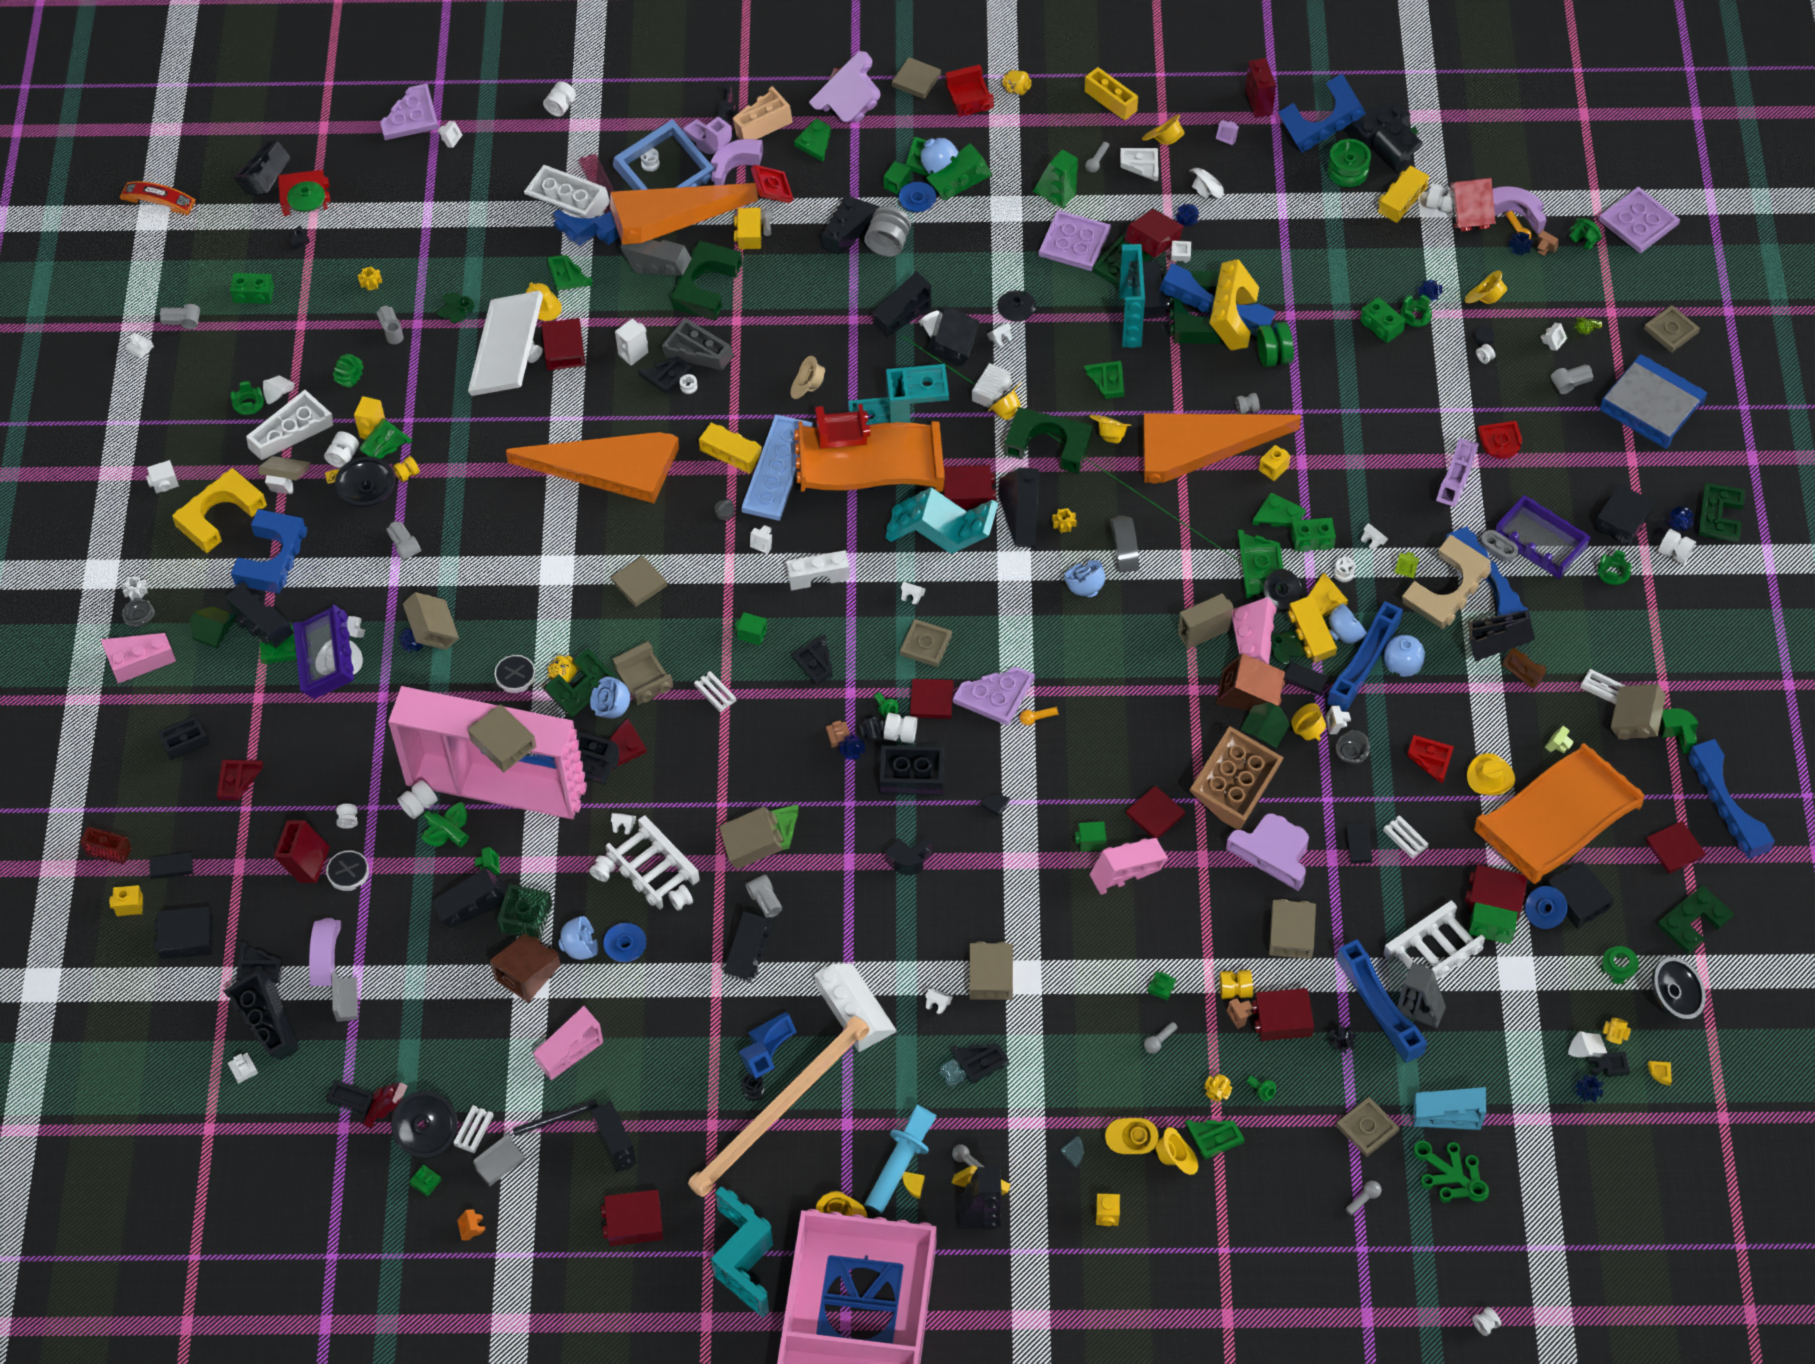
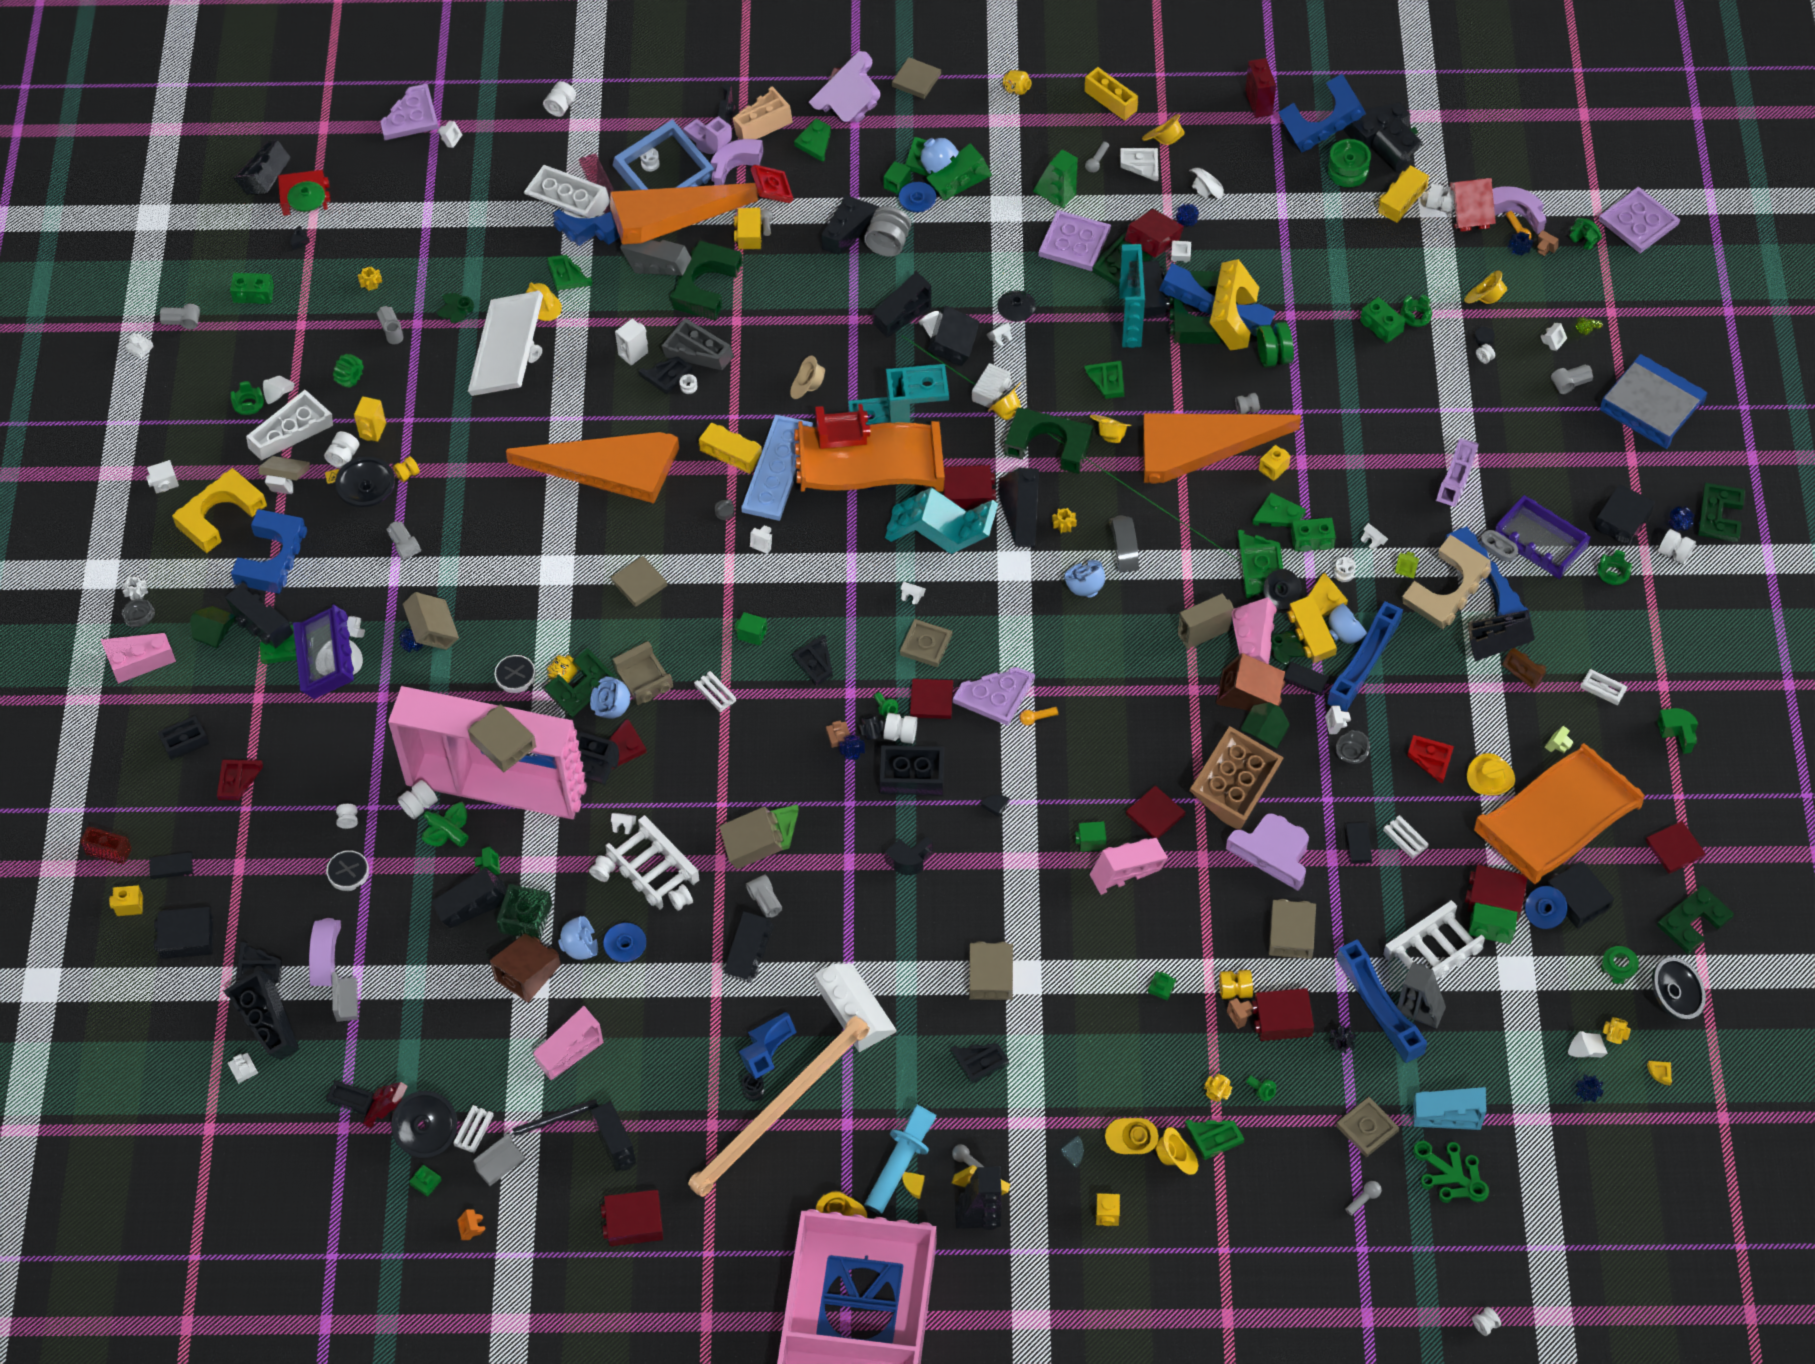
(160, 194): slope -> none
(301, 851): dark red brick -> none
(384, 440): green wing -> none
(563, 344): dark red brick -> none
(742, 1251): teal bracket -> none
(804, 570): white arch -> none
(938, 997): white tile -> none
(952, 1073): clear light blue wheel -> none
(968, 90): red panel -> none
(1153, 1043): light grey bar -> none
(1227, 132): lavender tile -> none
(1309, 722): yellow piece -> none
(1404, 655): light blue cylinder -> none
(1430, 289): clear blue gear -> none
(1500, 439): red tile -> none
(1613, 1063): black plate -> none
(1638, 711): dark tan brick -> none
(1671, 328): dark tan tile -> none
(1750, 834): blue arch -> none

